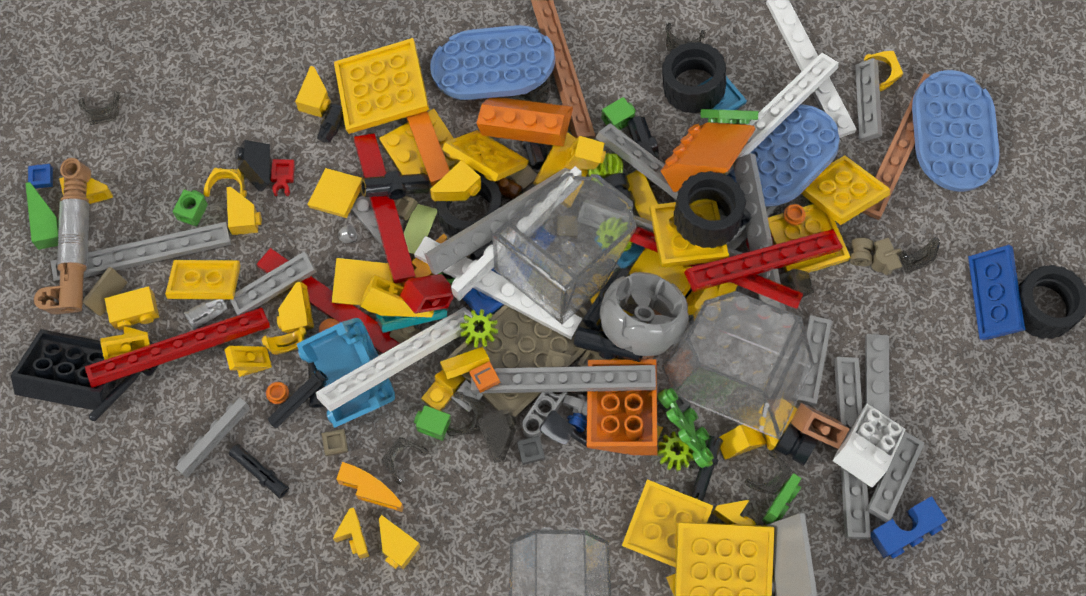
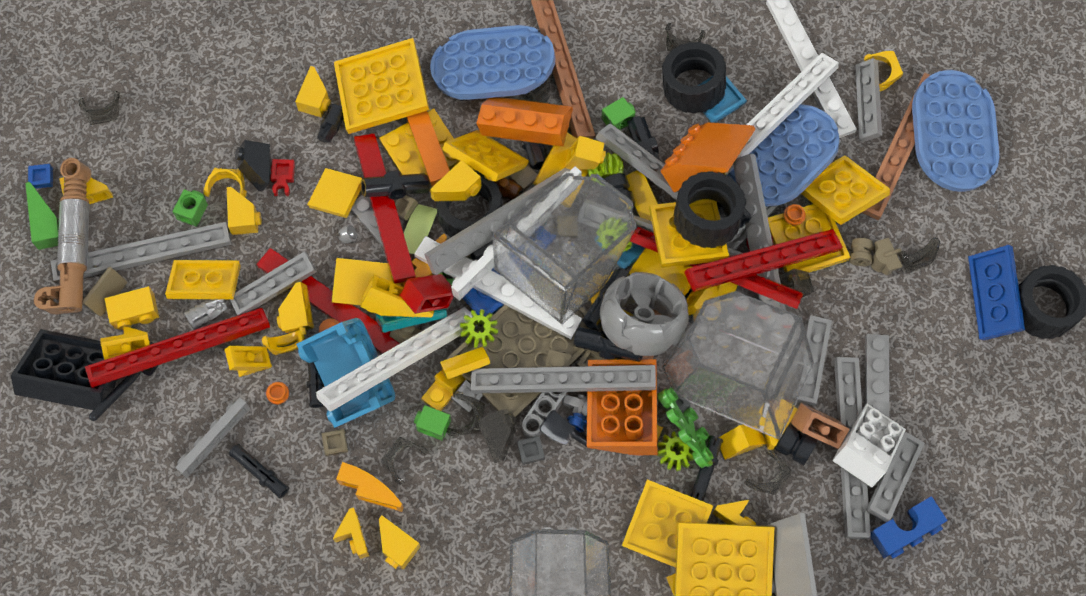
(298, 398): black axle -> none
(484, 377): orange tile -> none
(729, 116): bright green plate -> none
(786, 494): bright green plate -> none

